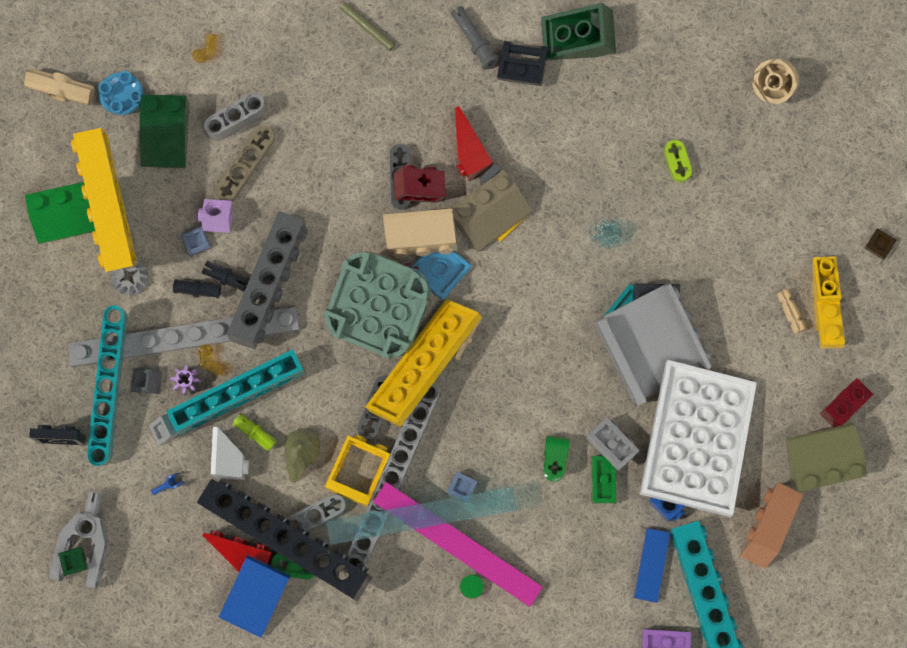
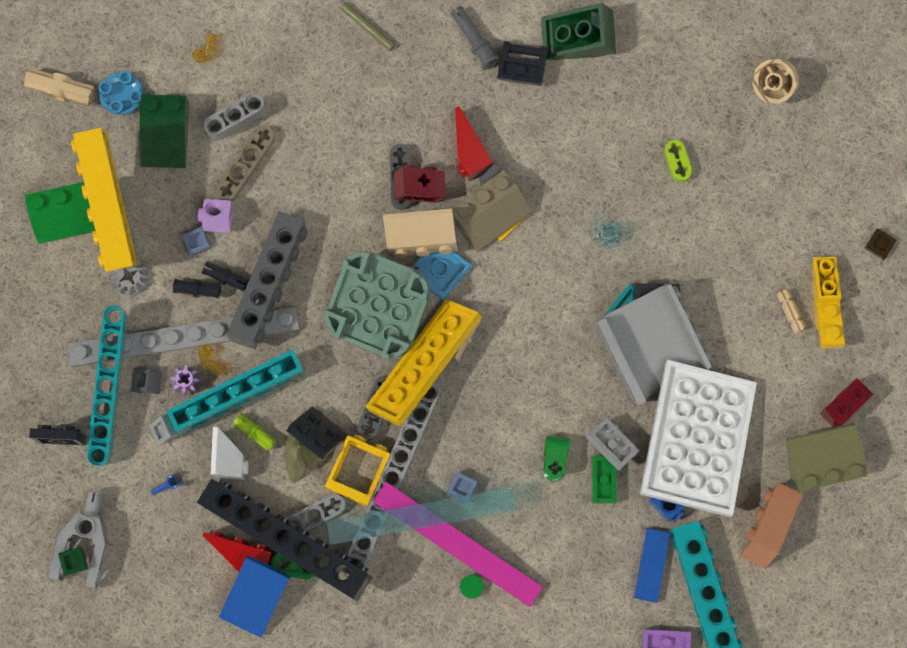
(317, 432): none -> black plate

